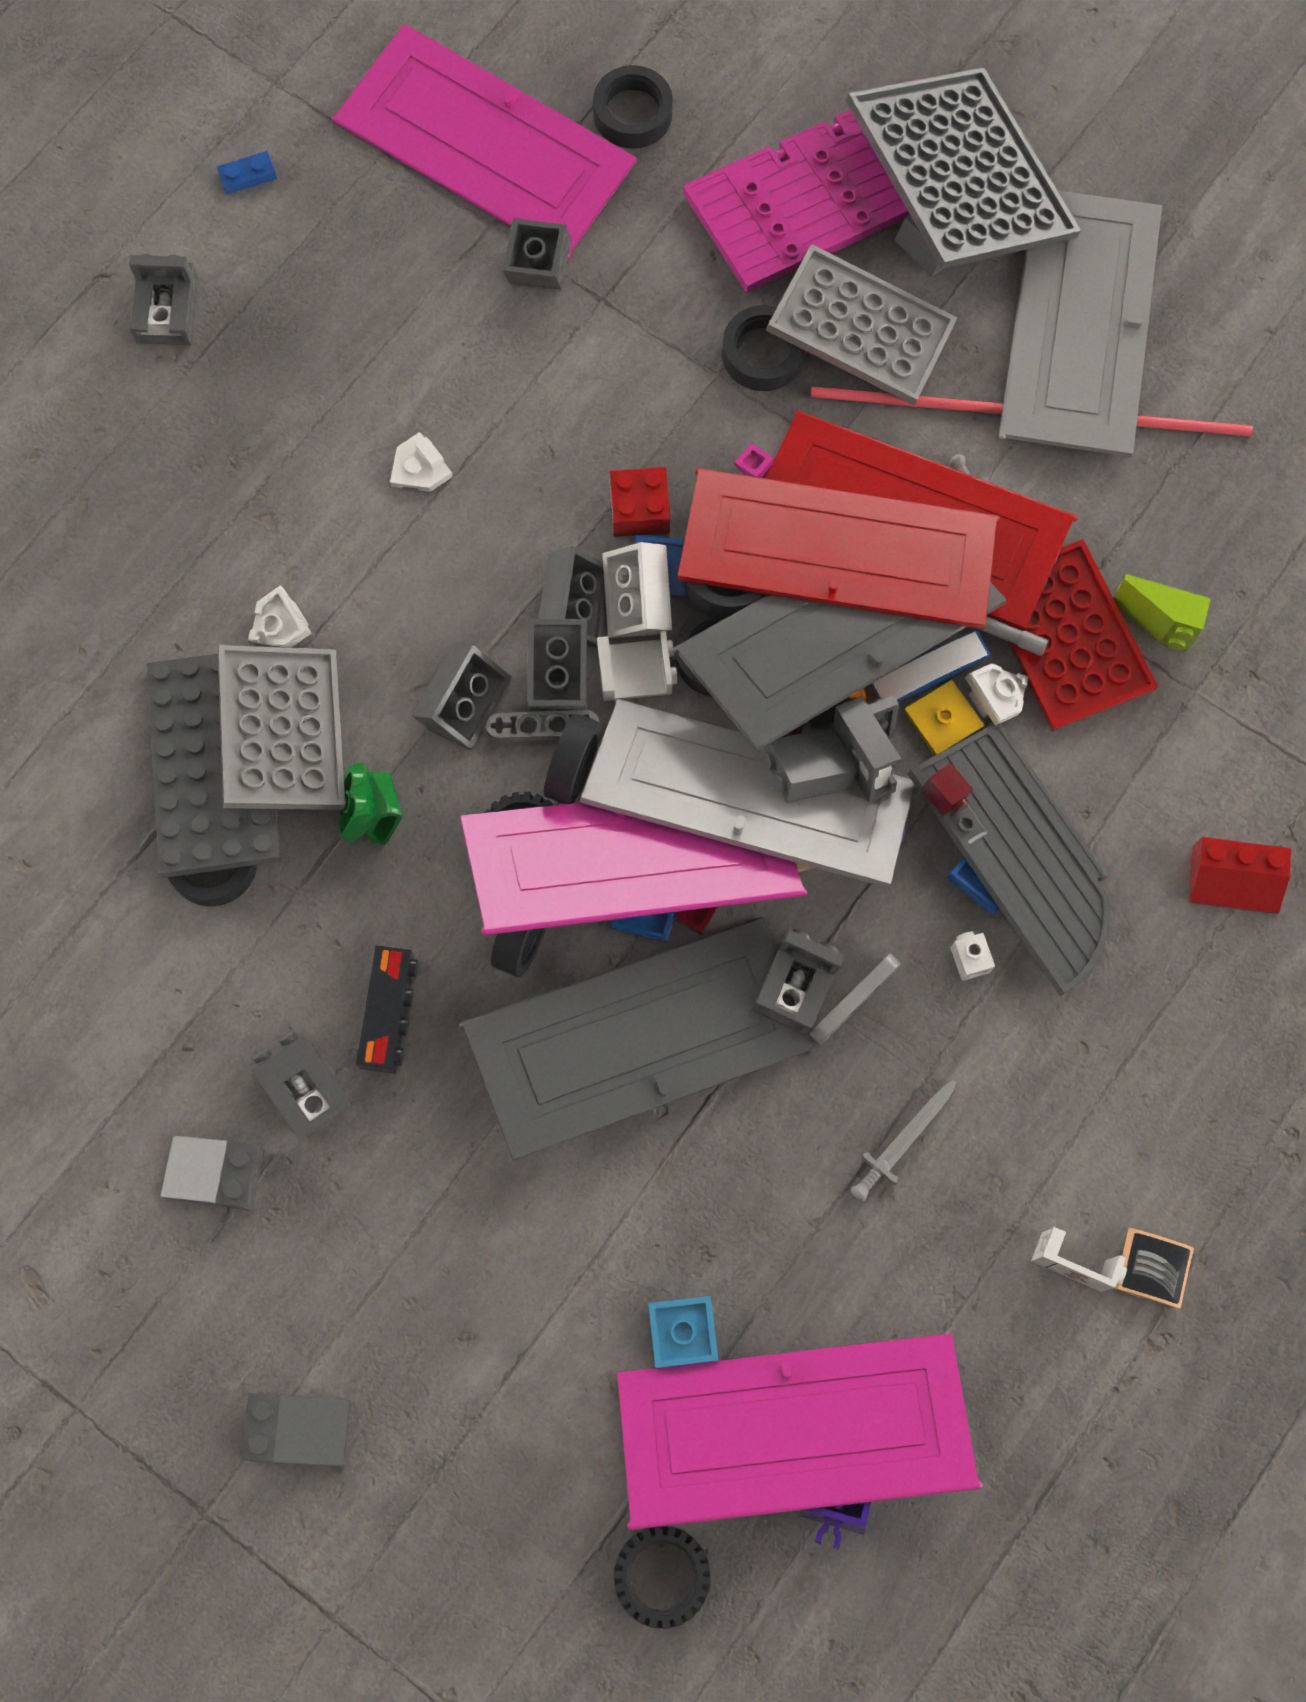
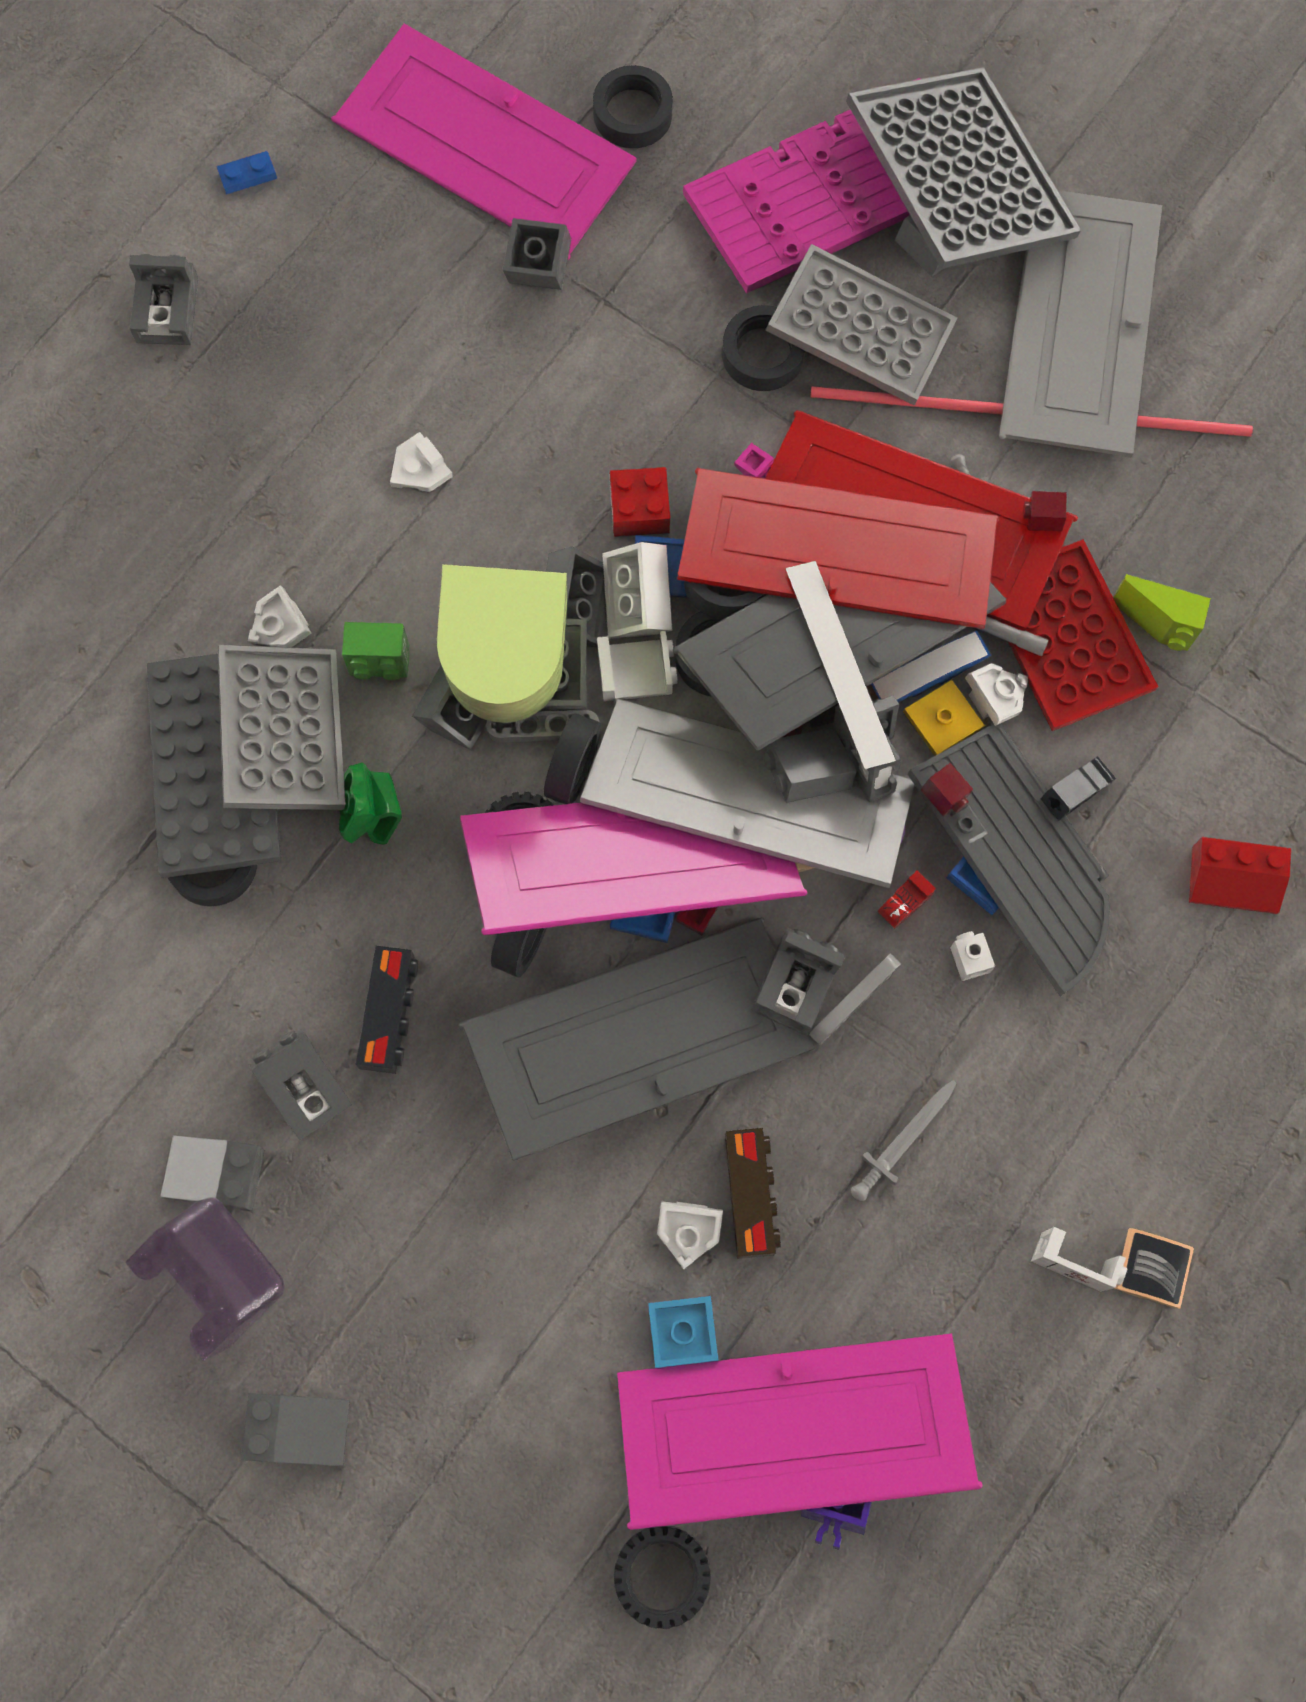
(216, 1269): none -> clear purple windscreen
(376, 650): none -> bright green brick
(502, 638): none -> yellowish green brick
(688, 1230): none -> white plate
(751, 1194): none -> dark brown brick
(840, 665): none -> white sticker
(907, 899): none -> red leg
(1046, 510): none -> dark red brick
(1077, 788): none -> piece

